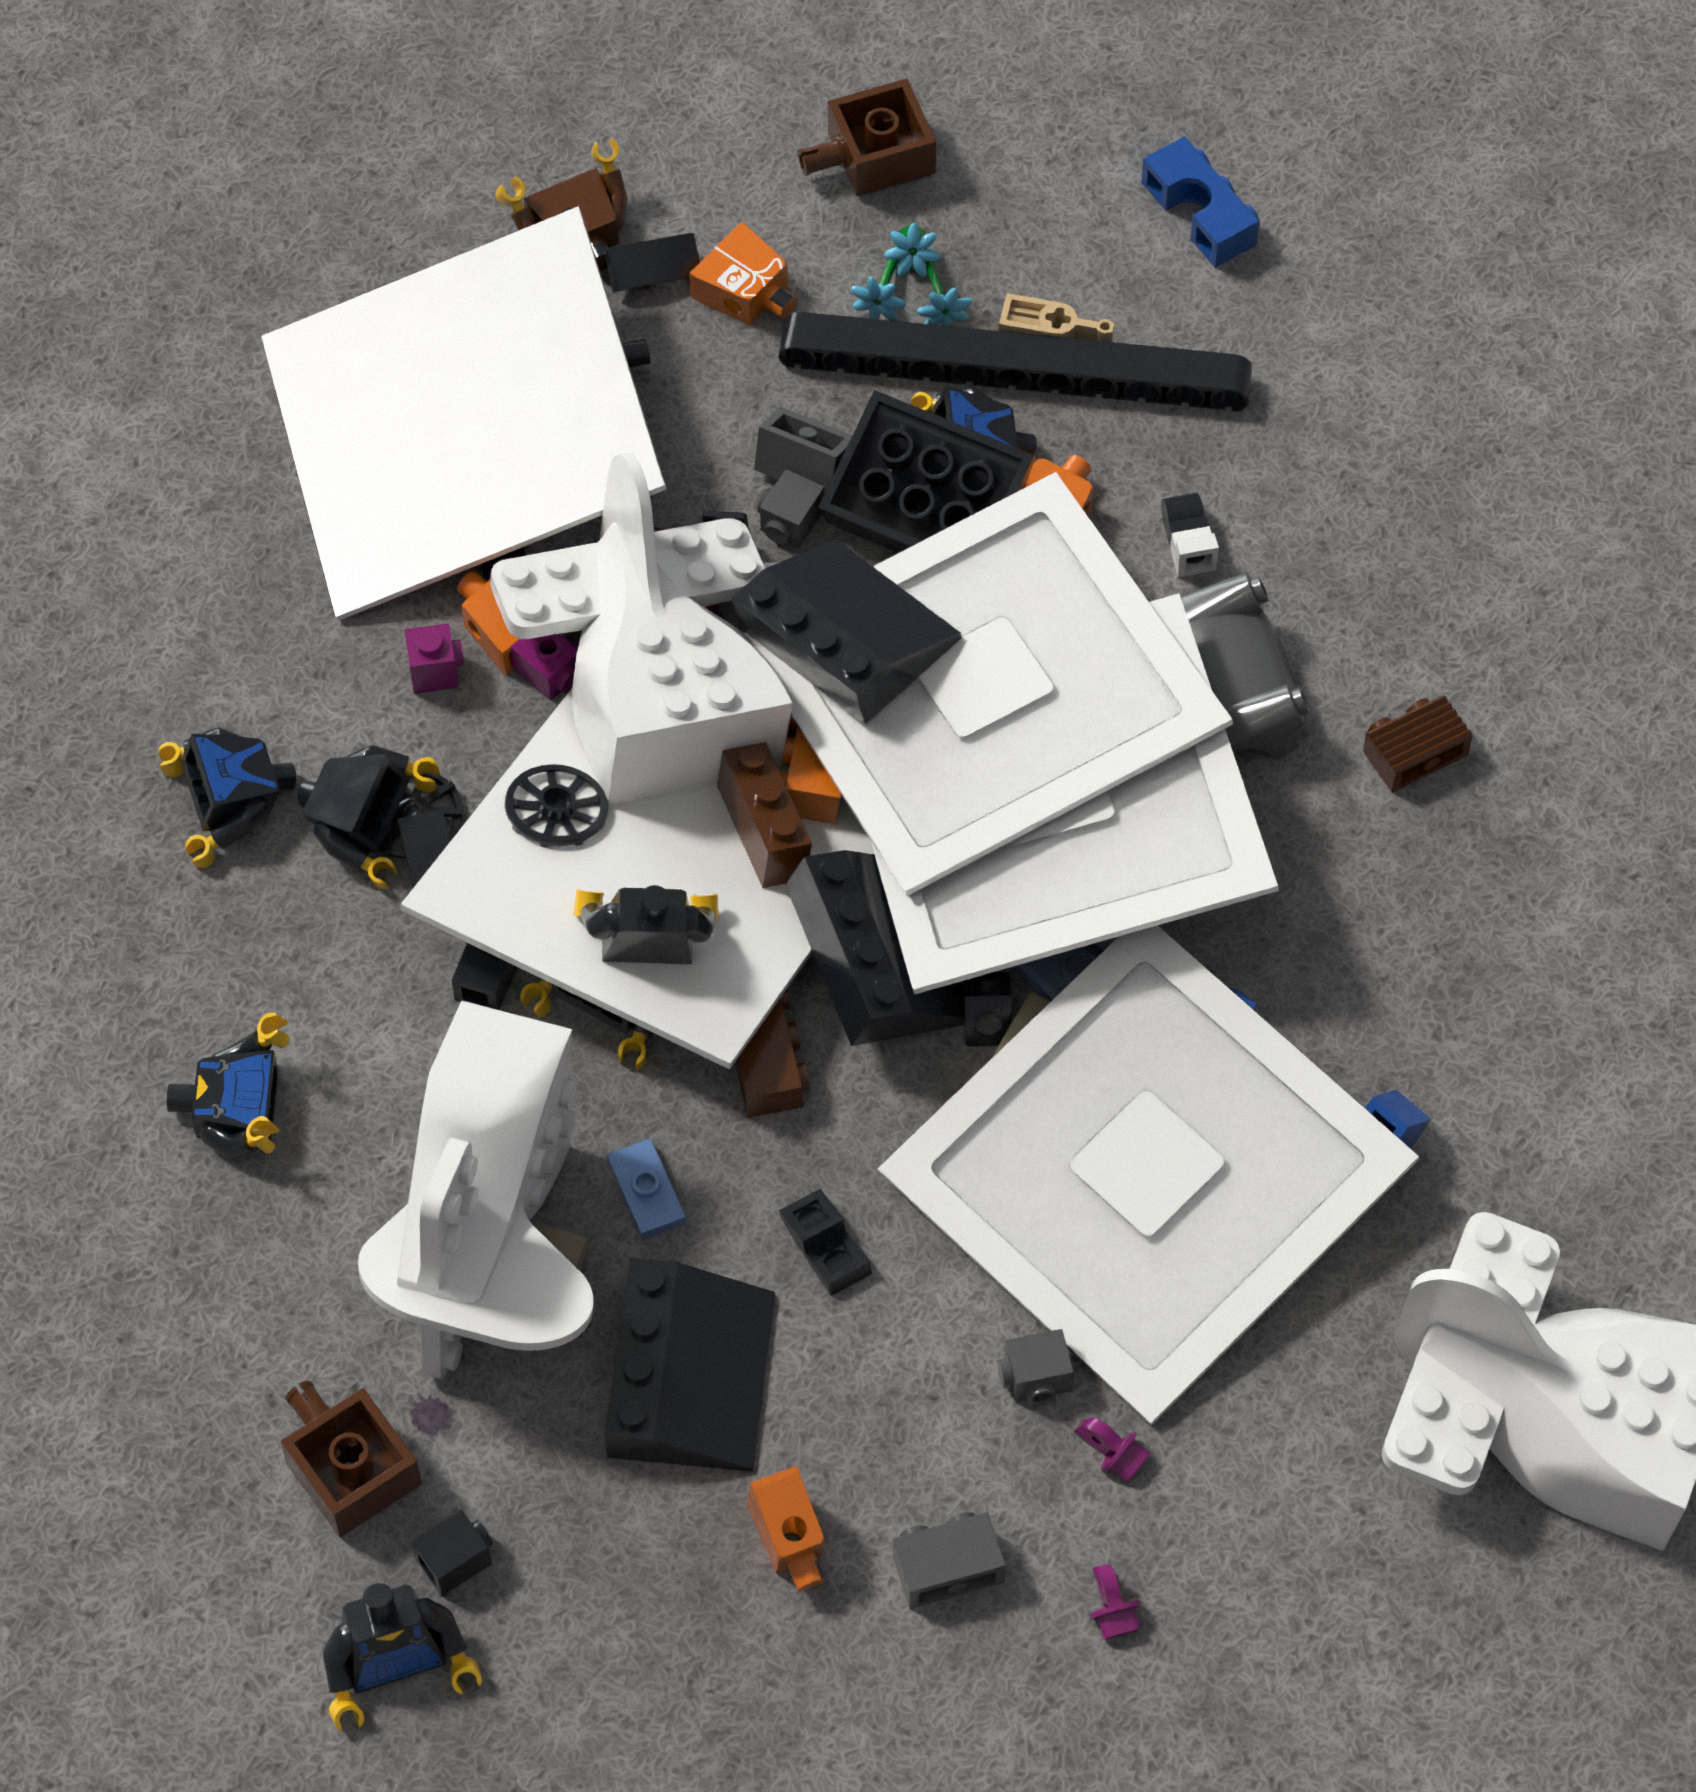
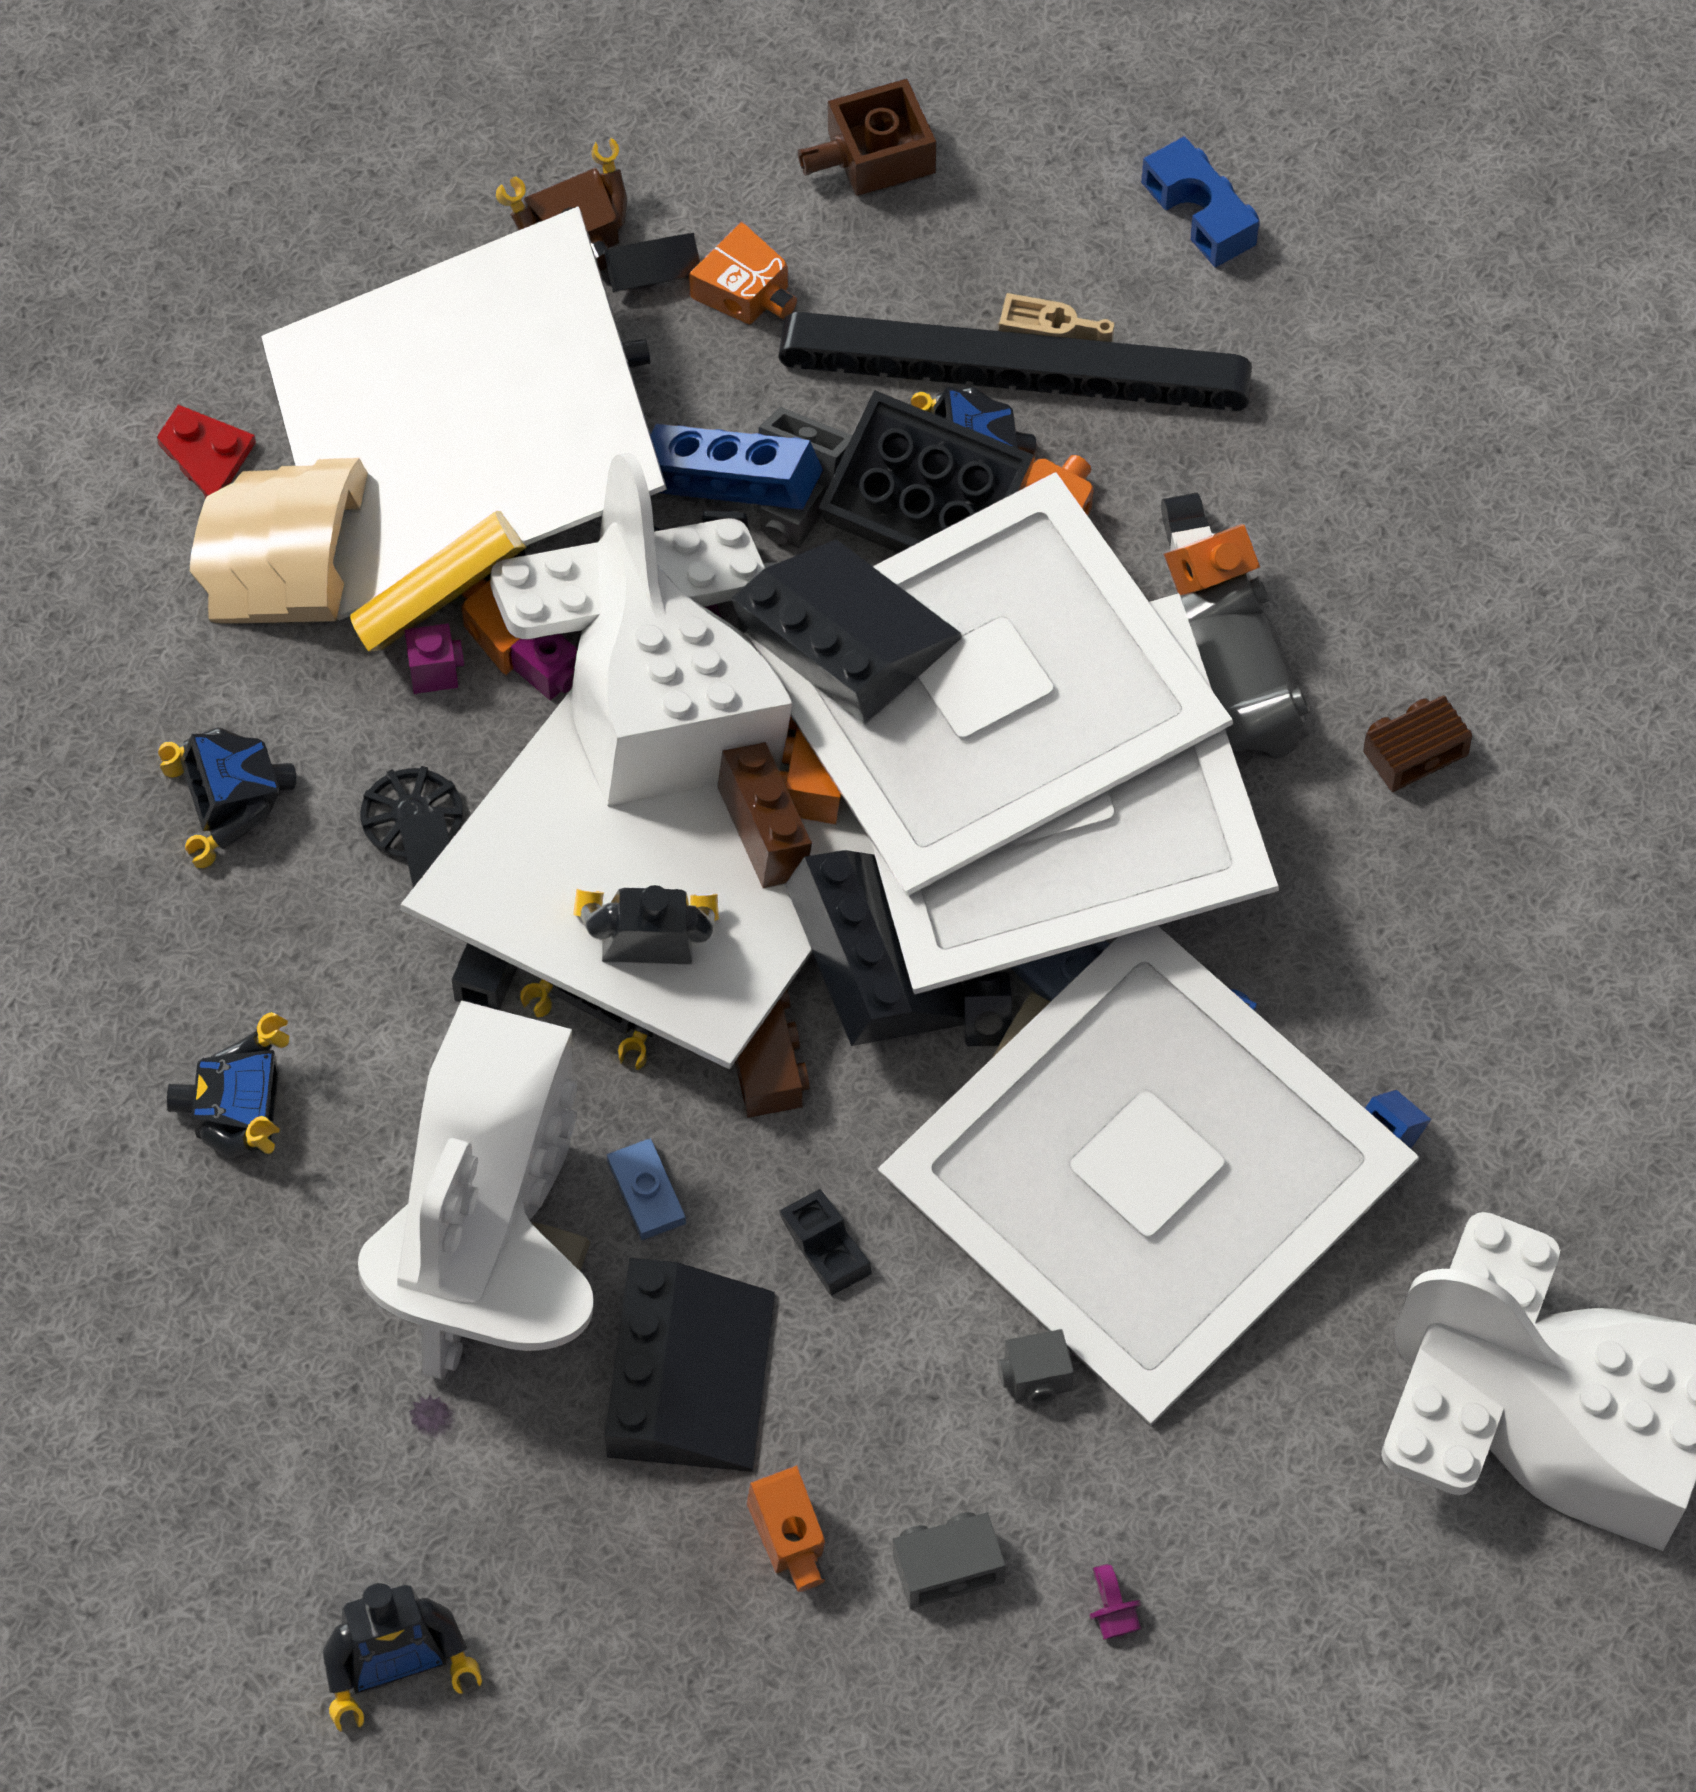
(205, 448): none -> red wing
(272, 542): none -> tan slope
(347, 1432): reddish brown brick -> none
(357, 802): black torso -> none
(436, 582): none -> yellow brick
(453, 1551): black brick -> none
(555, 805): black wheel -> none
(736, 466): none -> blue brick
(911, 253): medium azure plant -> none
(1122, 1455): magenta piece -> none
(1212, 560): none -> orange torso

